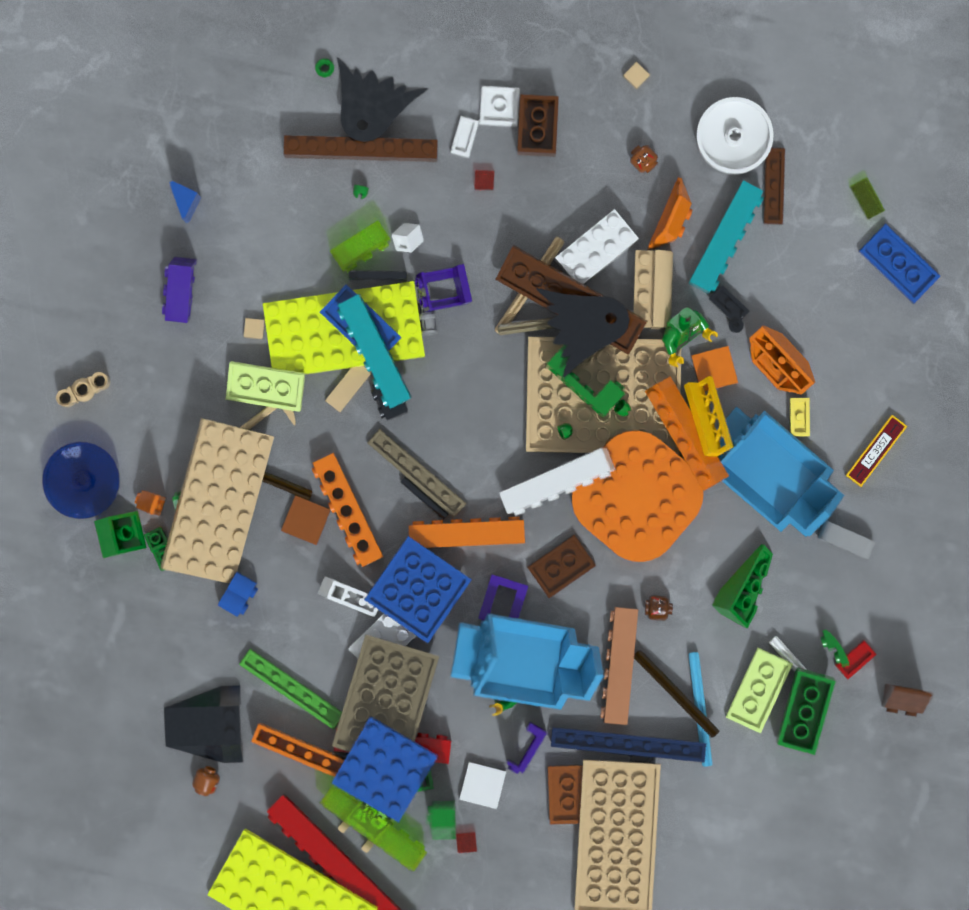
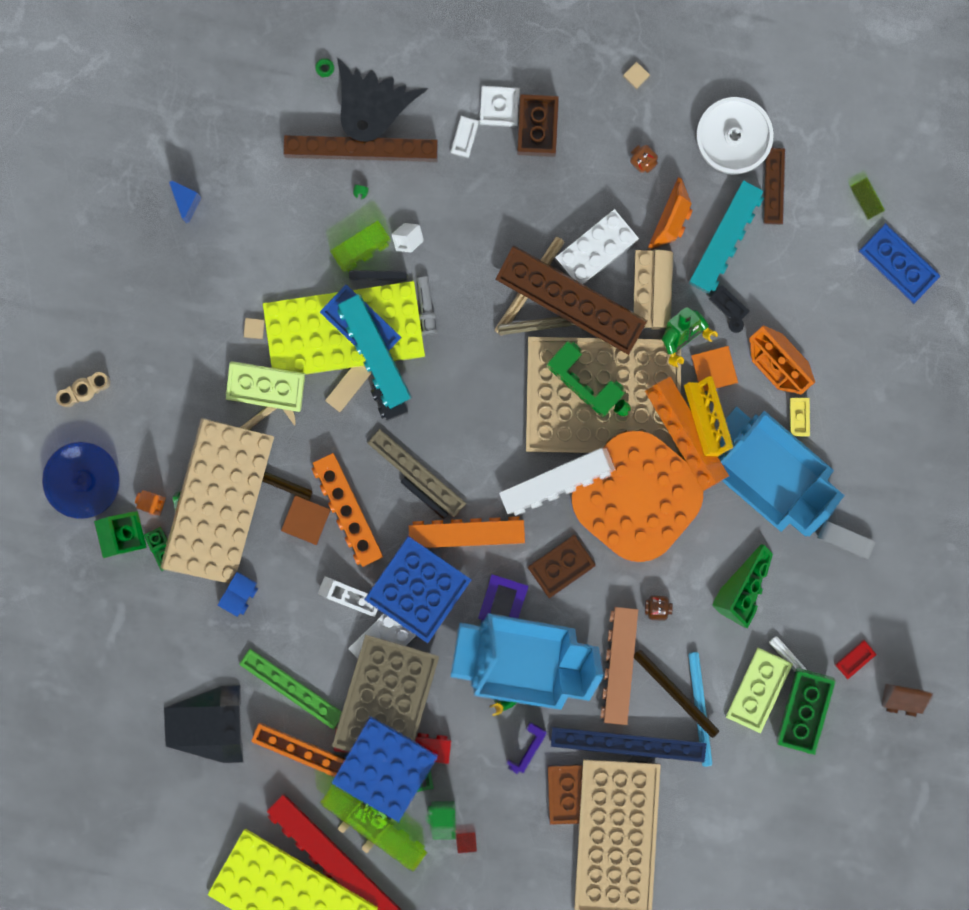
(179, 289): dark purple wedge -> none
(205, 781): dark orange head -> none
(459, 275): dark purple panel -> none
(482, 785): white tile -> none
(484, 180): clear red tile -> none
(565, 430): green hinge -> none
(584, 324): black piece -> none
(831, 642): green slope -> none
(876, 450): tile -> none

